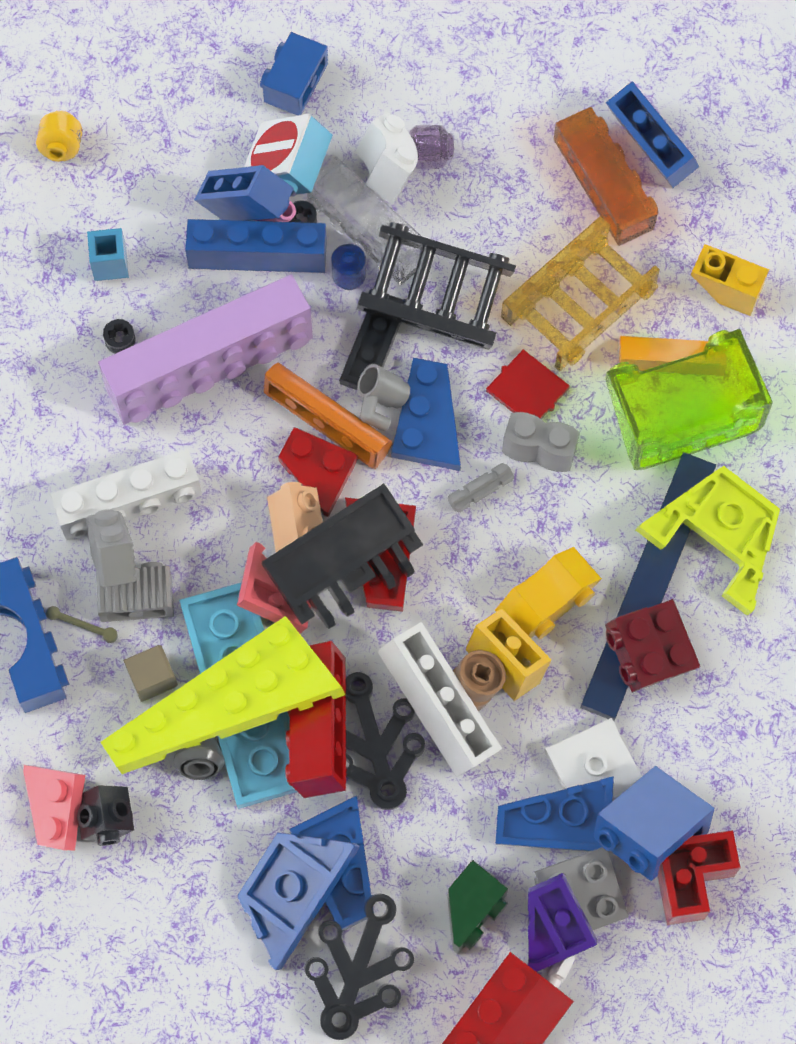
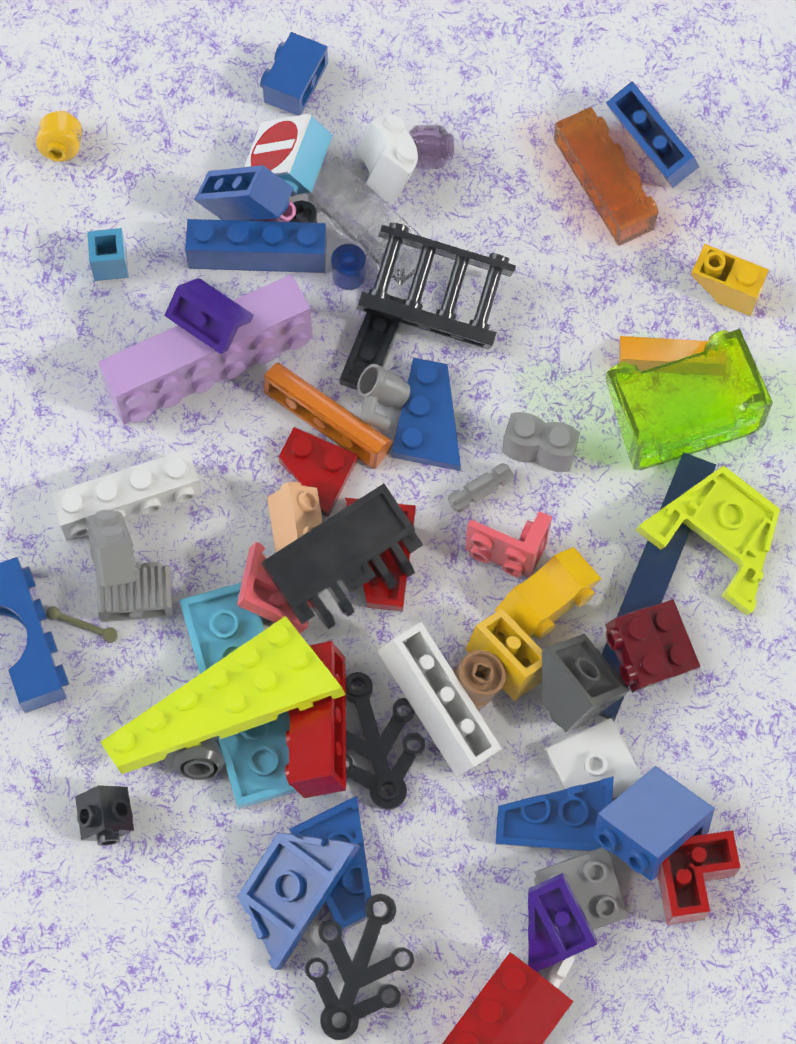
(54, 805): coral wing -> none
(110, 332): black bush -> none
(150, 673): dark tan piece -> none
(207, 314): none -> dark purple panel
(471, 902): dark green slope -> none
(514, 555): none -> coral bracket
(527, 386): red piece -> none
(571, 262): clear yellow fence -> none
(578, 682): none -> dark grey slope

